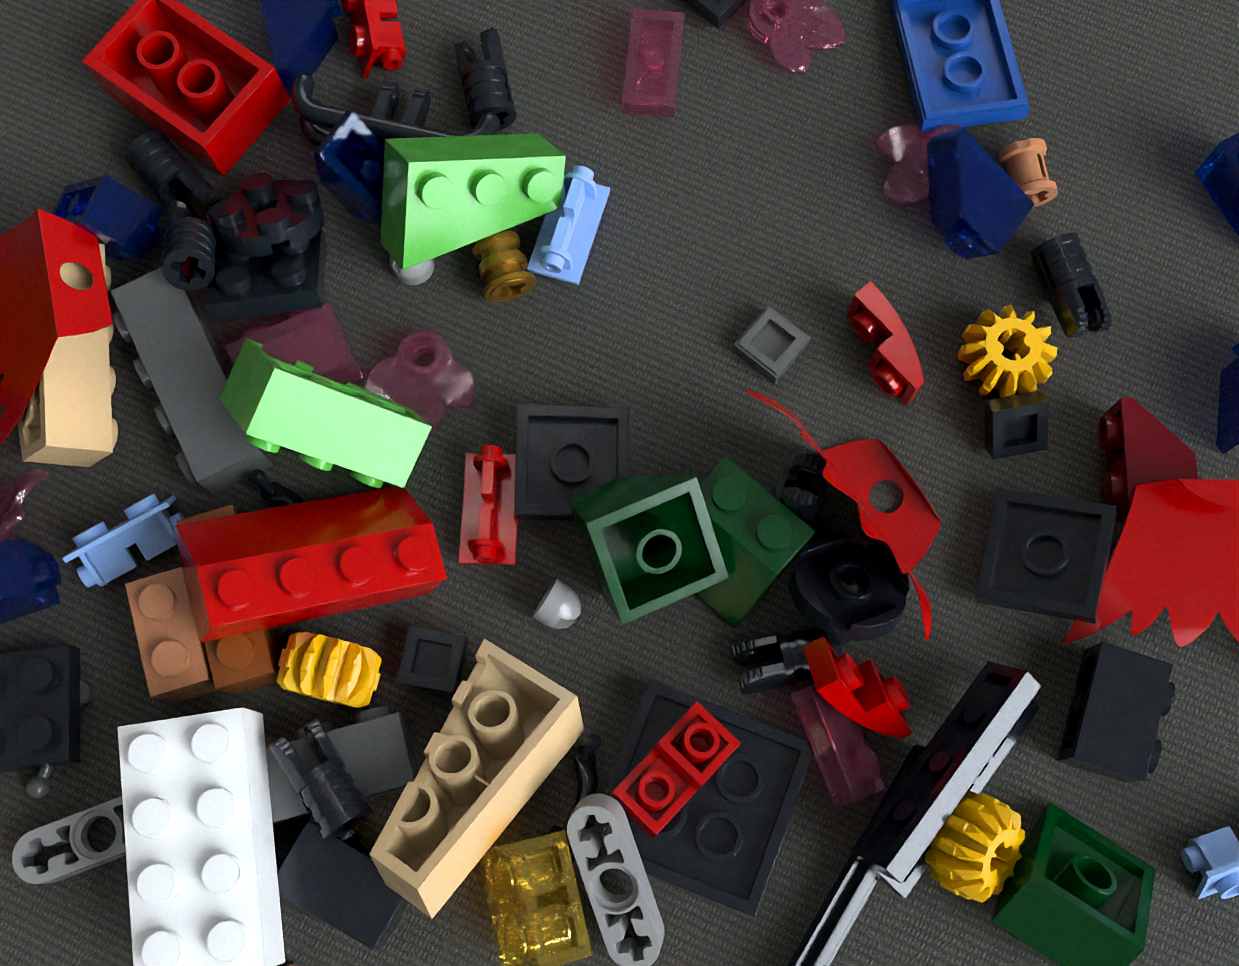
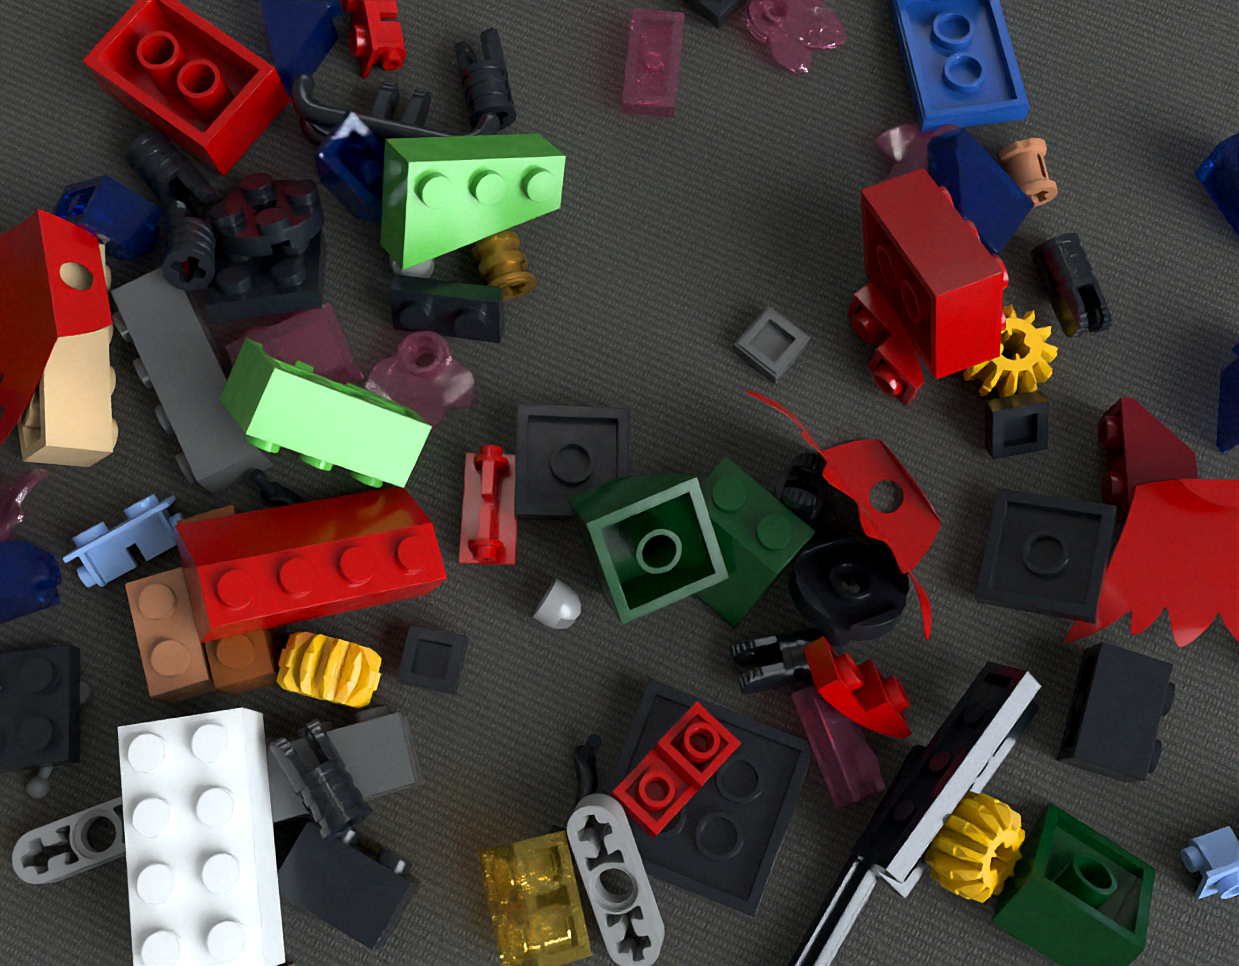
(447, 308): none -> black plate
(477, 775): tan wedge -> none
(571, 229): light blue hinge -> none
(934, 272): none -> red brick

